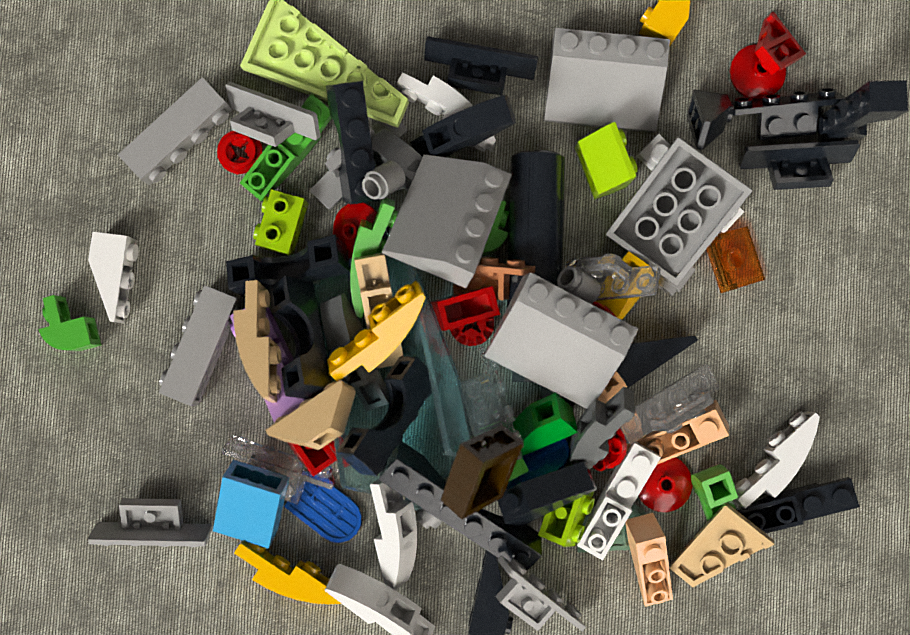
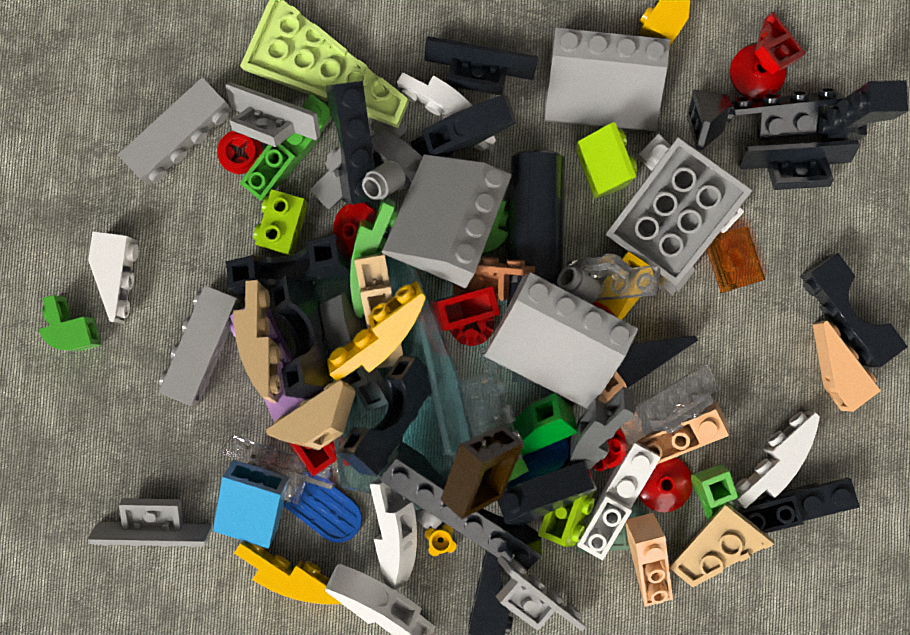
(436, 547): none -> yellow plate
(830, 284): none -> black arch
(841, 372): none -> light nougat slope

